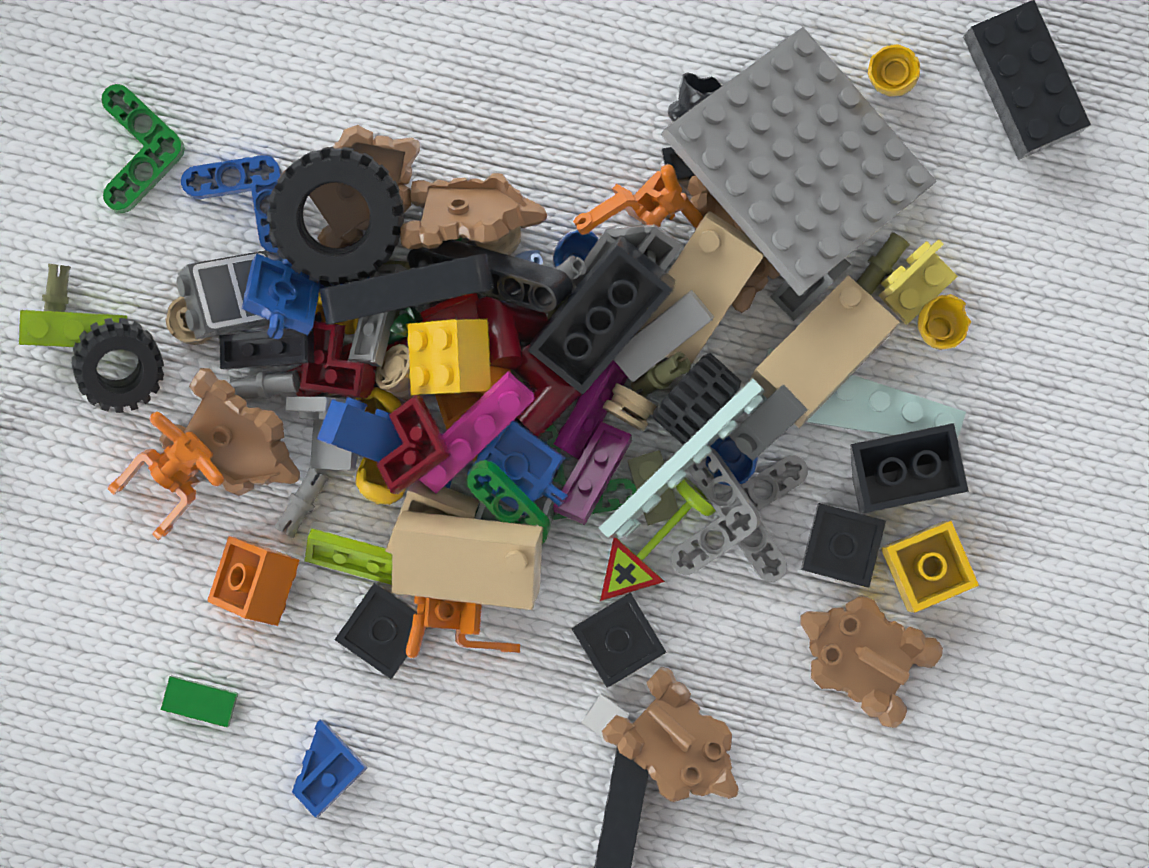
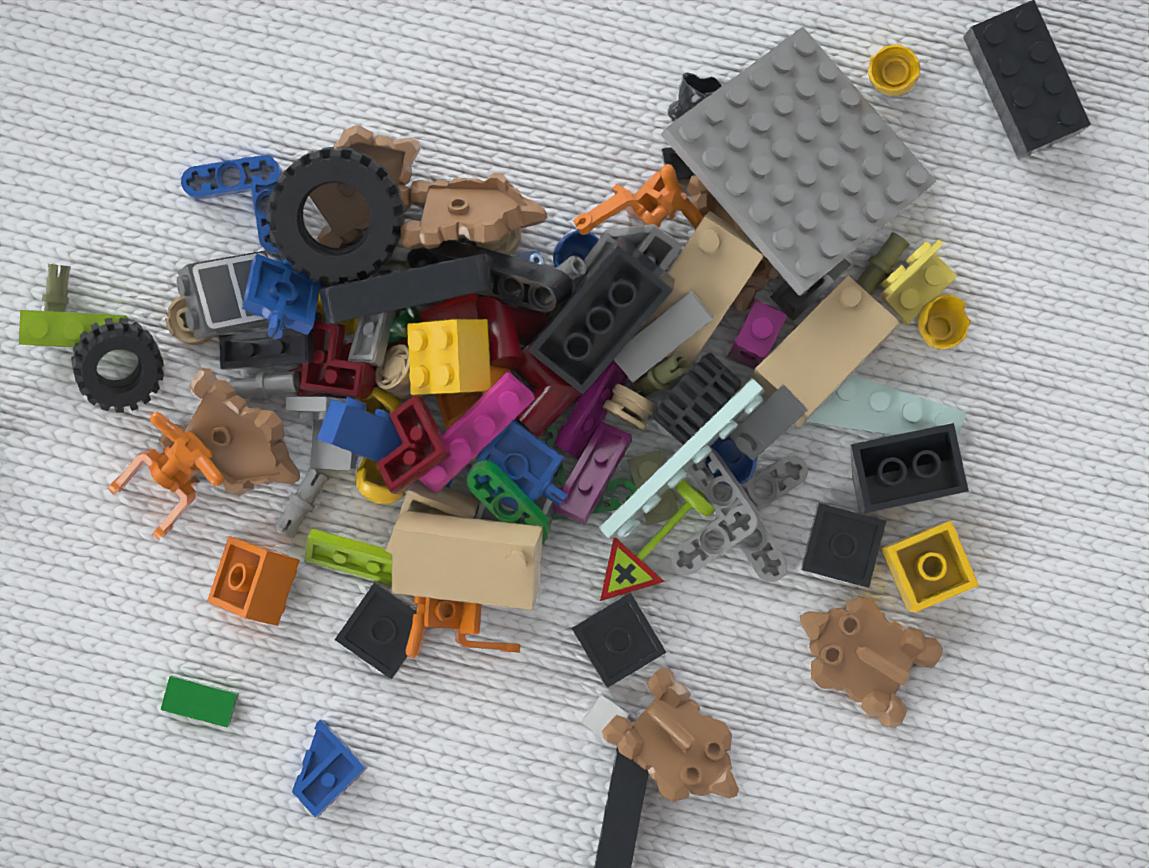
(150, 140): green beam -> none
(757, 334): none -> magenta torso

